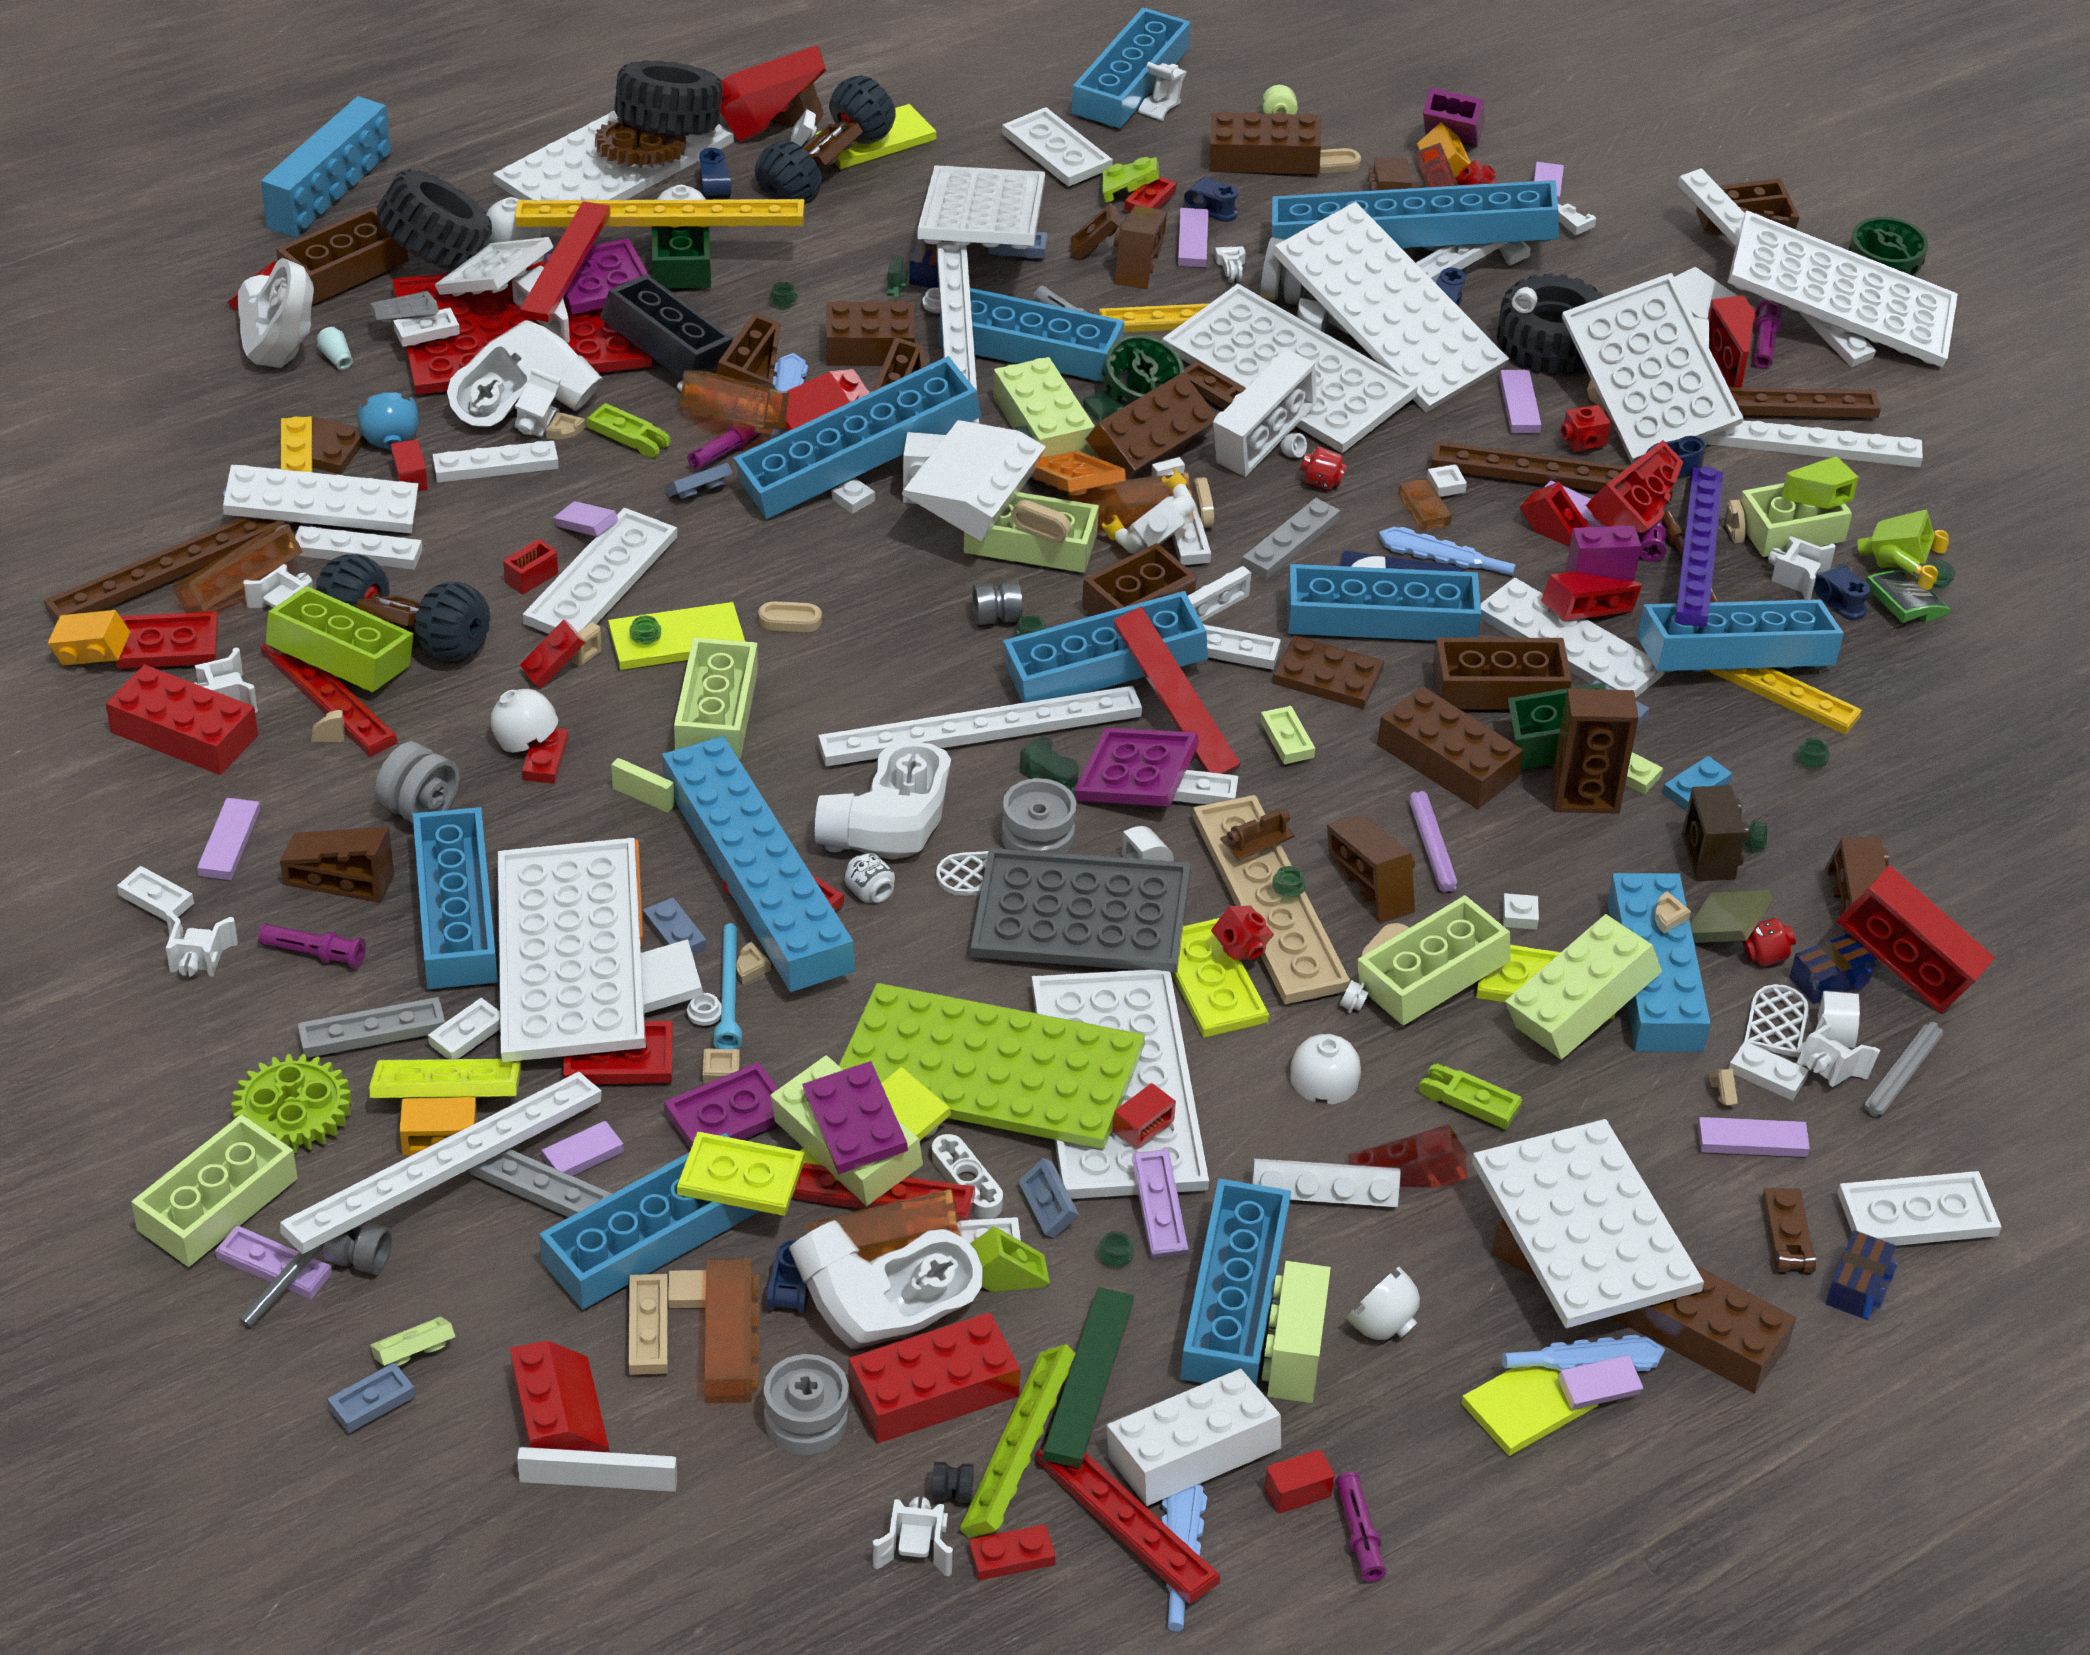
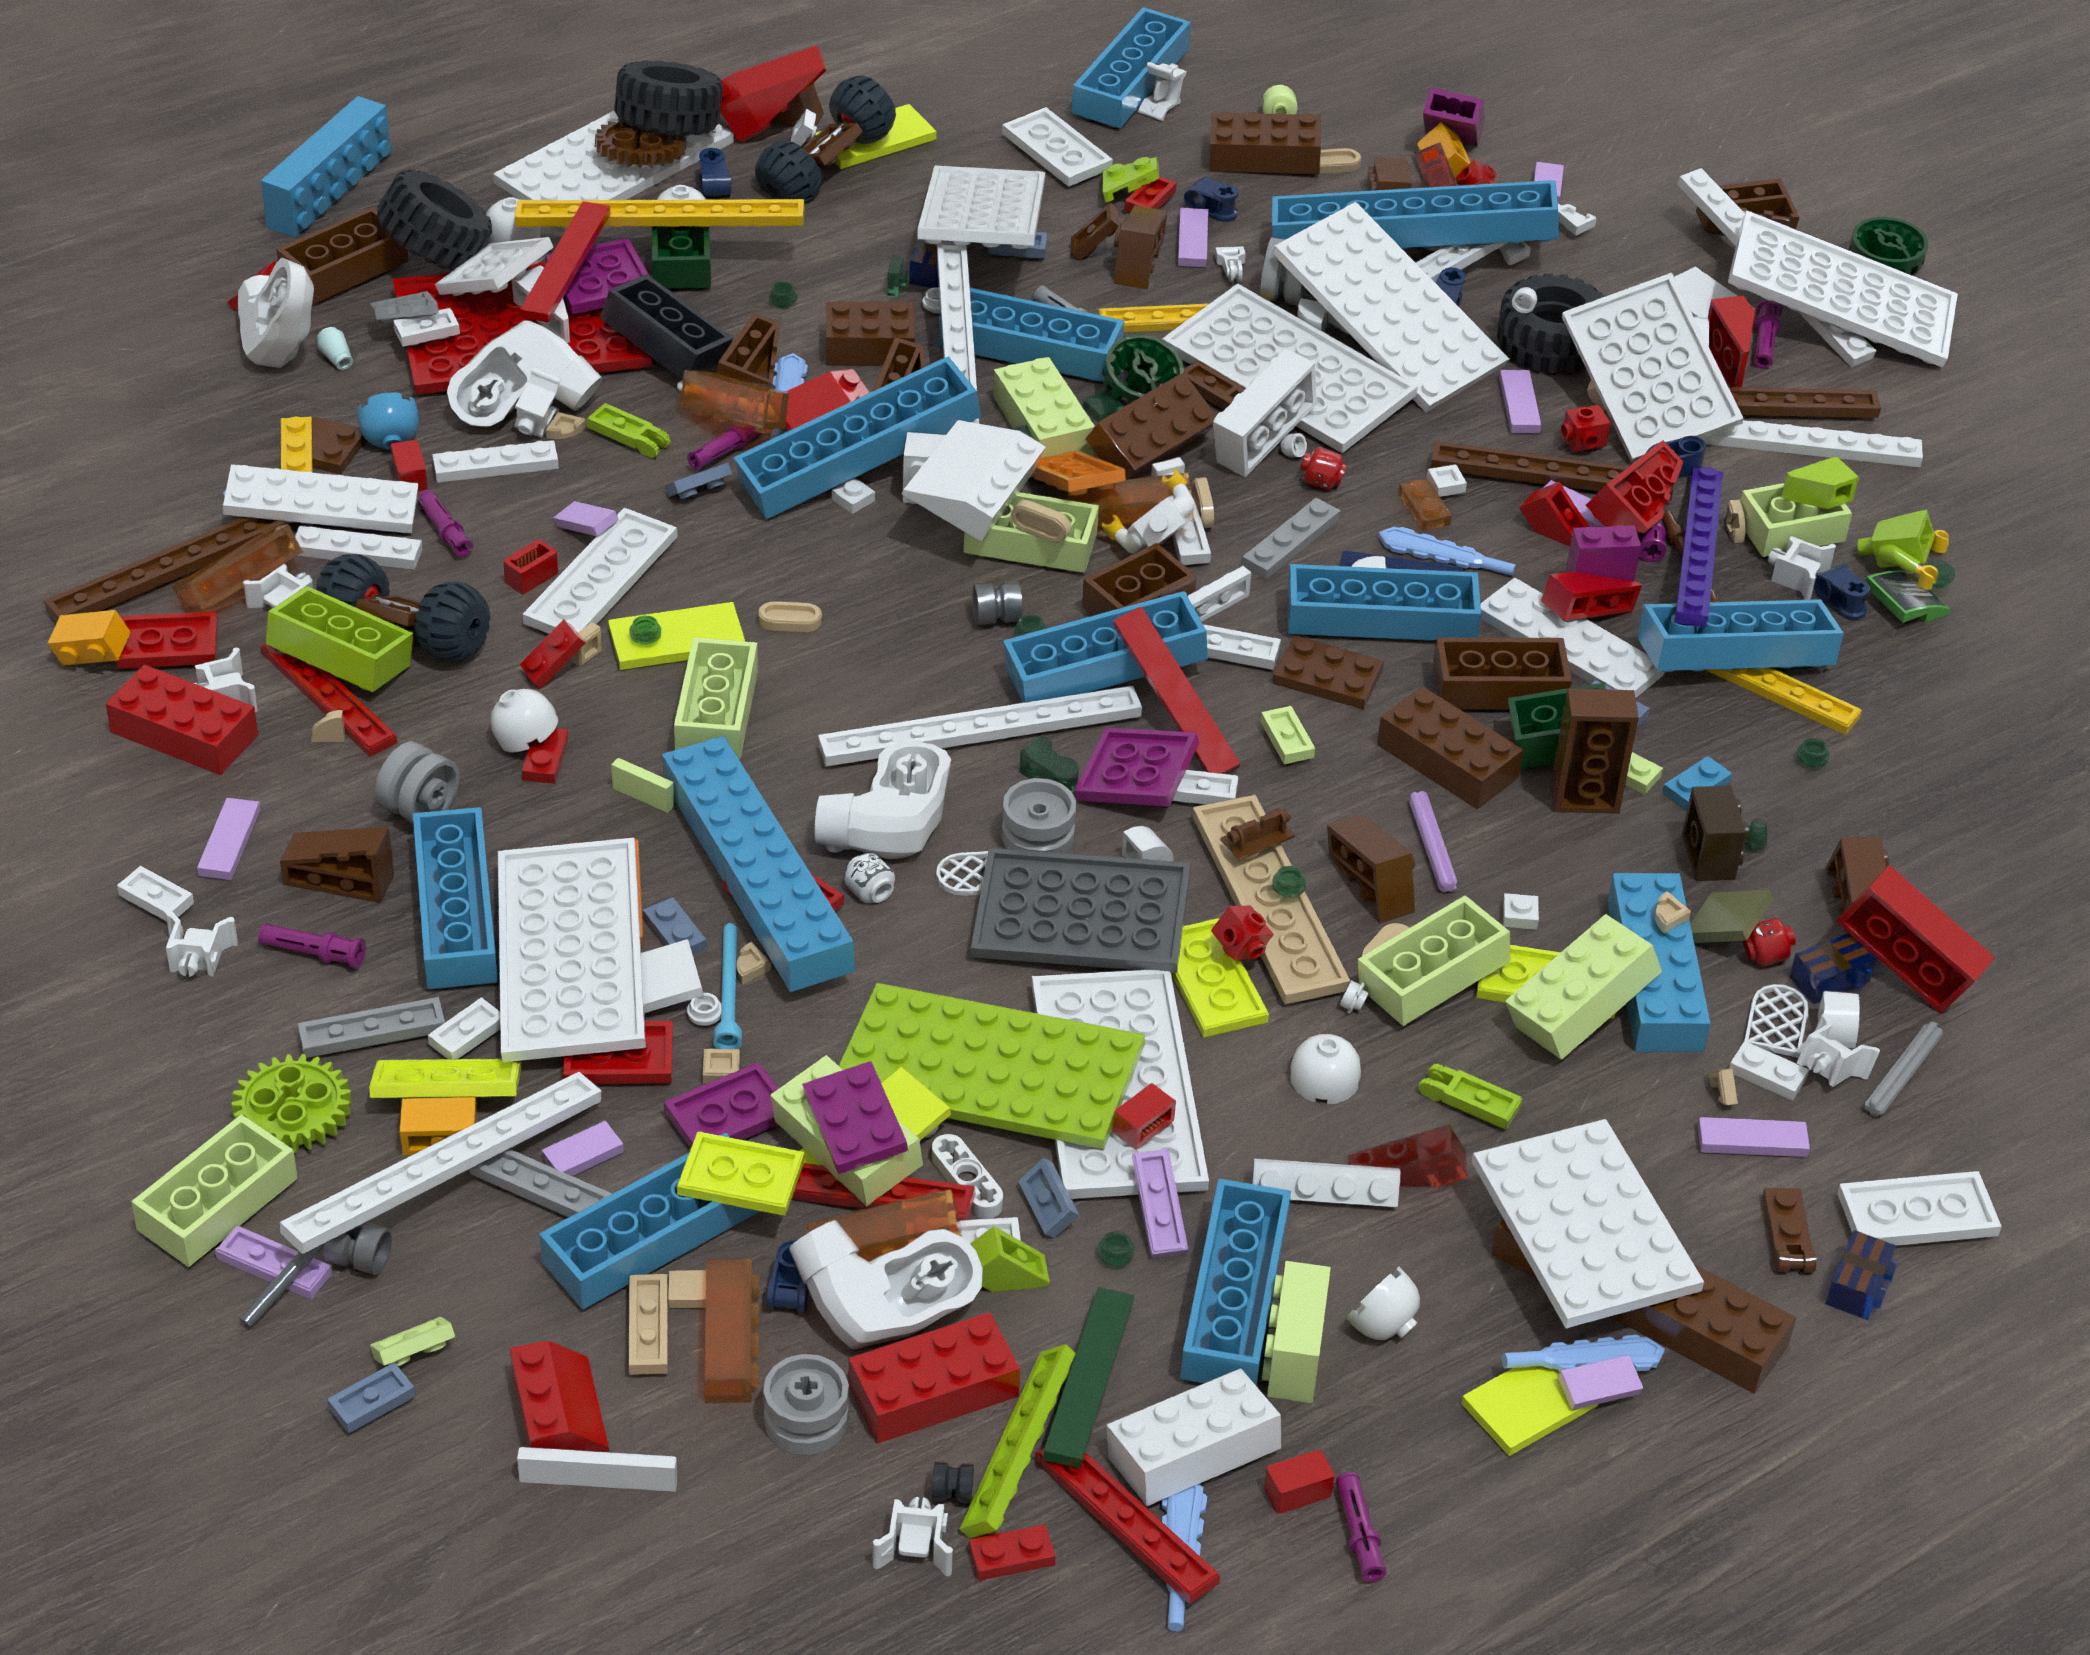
(449, 529): none -> magenta pin

